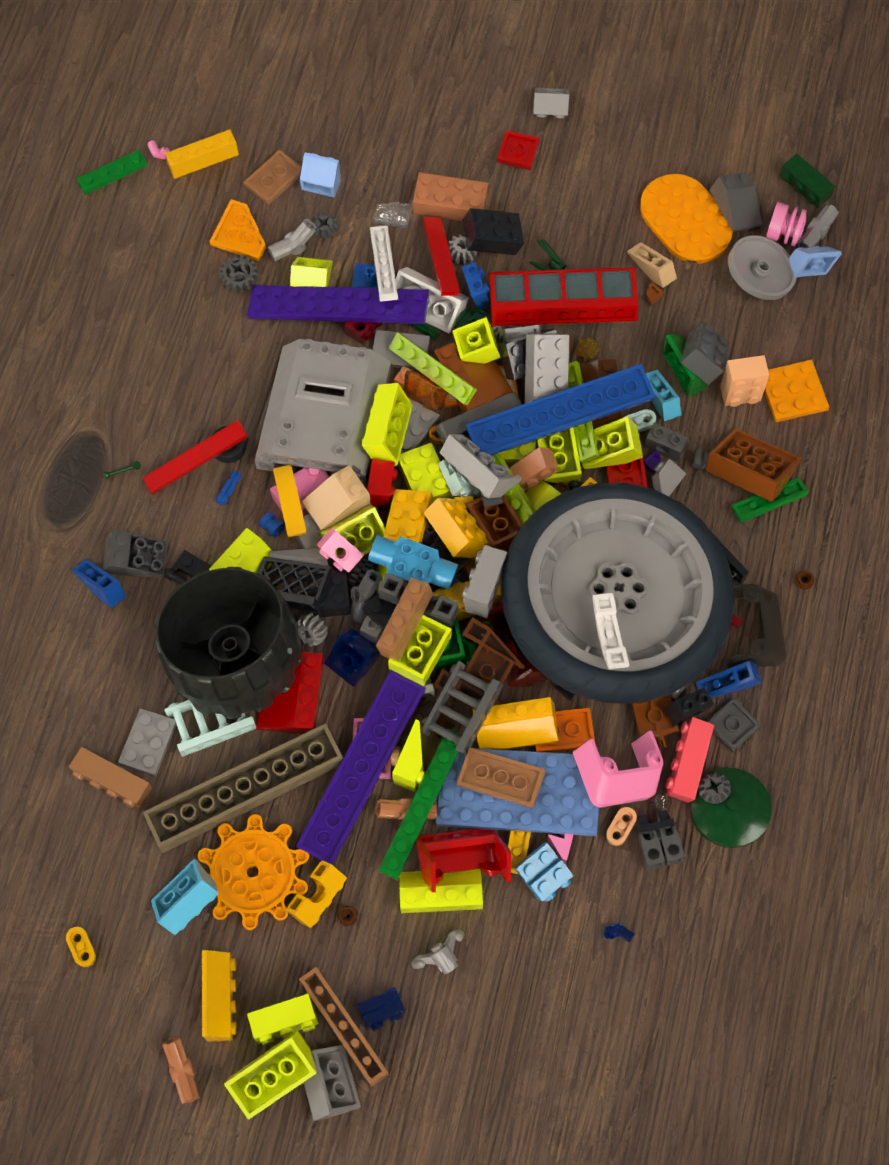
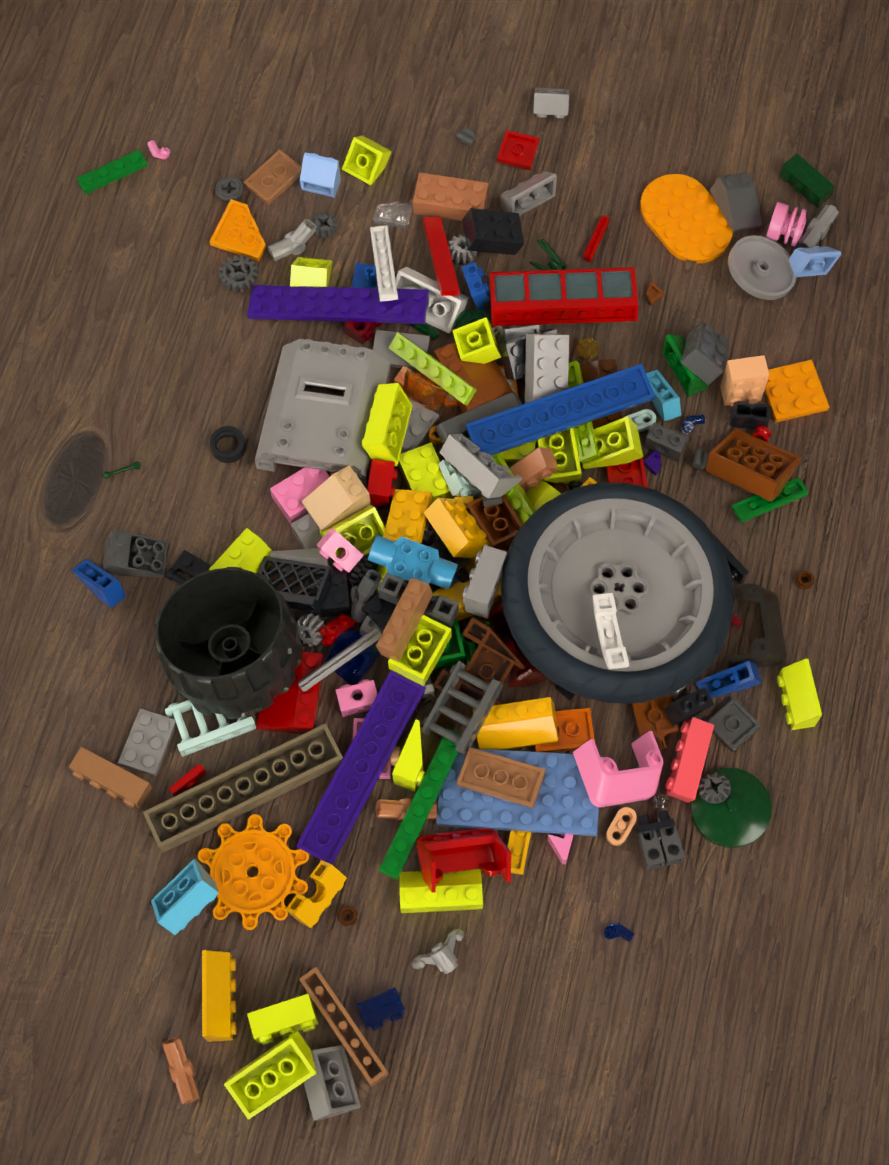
(81, 947): yellow plate -> none
(188, 780): none -> red plate
(195, 457): red tile -> none
(202, 154): yellow brick -> none
(223, 185): none -> dark grey gear
(228, 488): blue axle -> none
(272, 524): blue wheel -> none
(289, 501): yellow slope -> none
(335, 628): none -> red hinge
(340, 659): none -> light grey axle
(350, 706): none -> bright pink brick
(366, 159): none -> neon yellow slope
(466, 136): none -> dark grey plate
(529, 193): none -> light grey slope
(544, 872): plate -> none
(596, 238): none -> red axle
(653, 264): tan slope -> none
(667, 477): light grey slope -> none
(690, 422): none -> clear blue arm
(748, 415): none -> black brick
(762, 433): none -> red bush
(799, 695): none -> neon yellow slope

